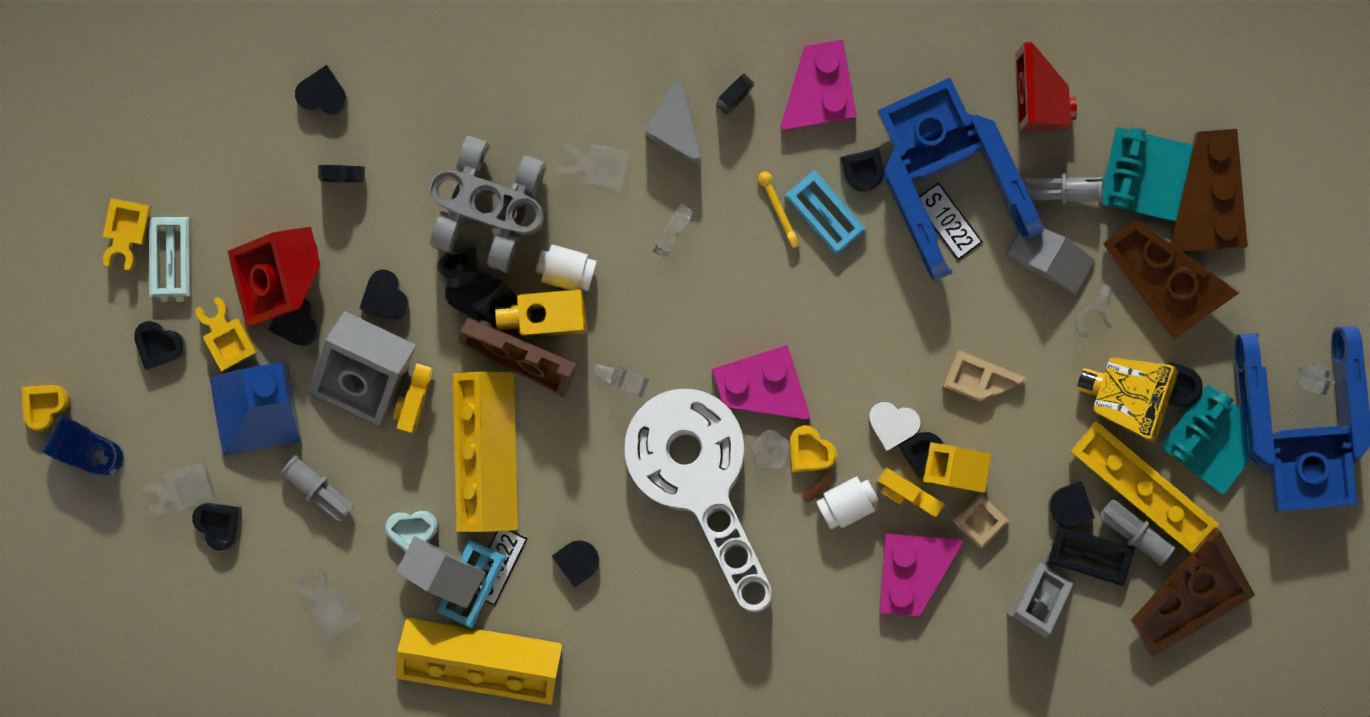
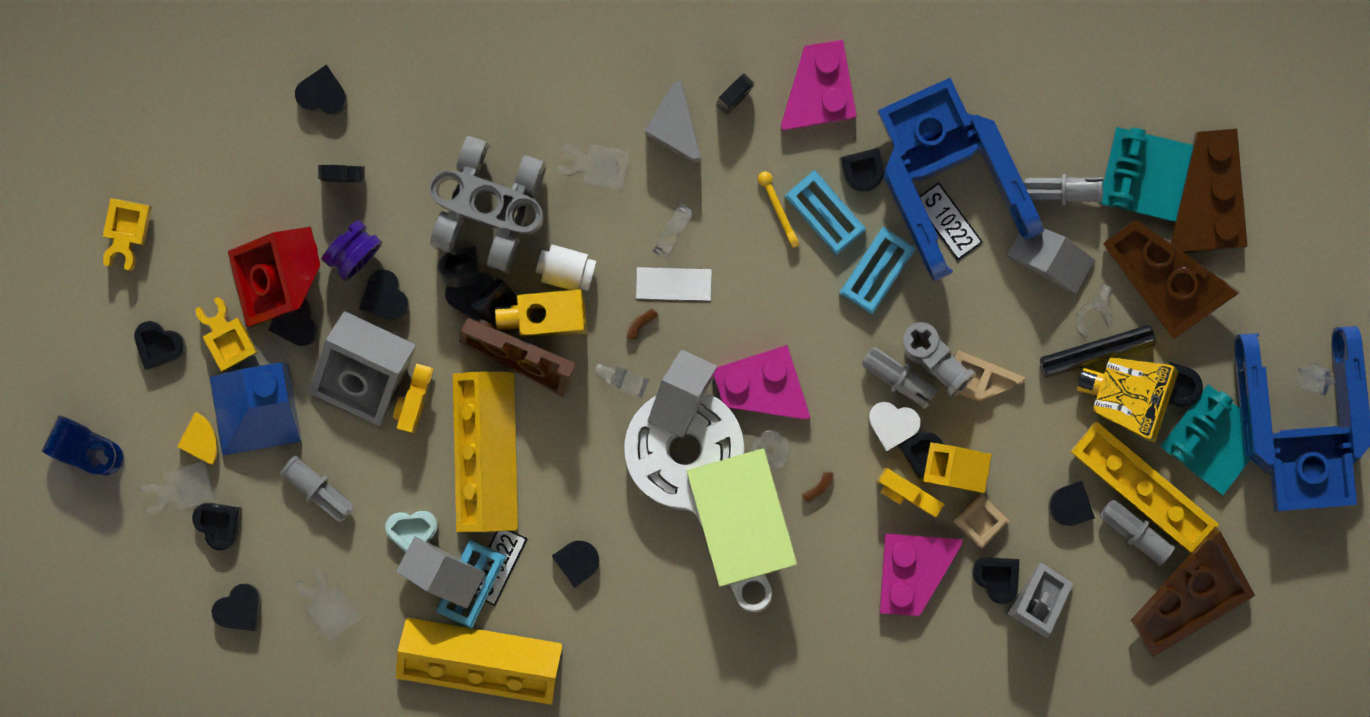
(42, 405): yellow tile -> none
(154, 256): light aqua tile -> none
(200, 439): none -> yellow tile
(239, 609): none -> black tile
(352, 250): none -> dark purple wheel
(641, 321): none -> dark orange leg
(673, 283): none -> white sticker
(681, 393): none -> light grey slope
(741, 517): none -> yellowish green tile
(810, 451): yellow tile -> none
(847, 502): white brick -> none
(858, 299): none -> medium azure tile
(899, 377): none -> light grey axle
(937, 358): none -> light grey connector
(998, 577): none -> black tile
(1041, 93): red slope -> none
(1057, 546): black tile -> none
(1097, 351): none -> black axle

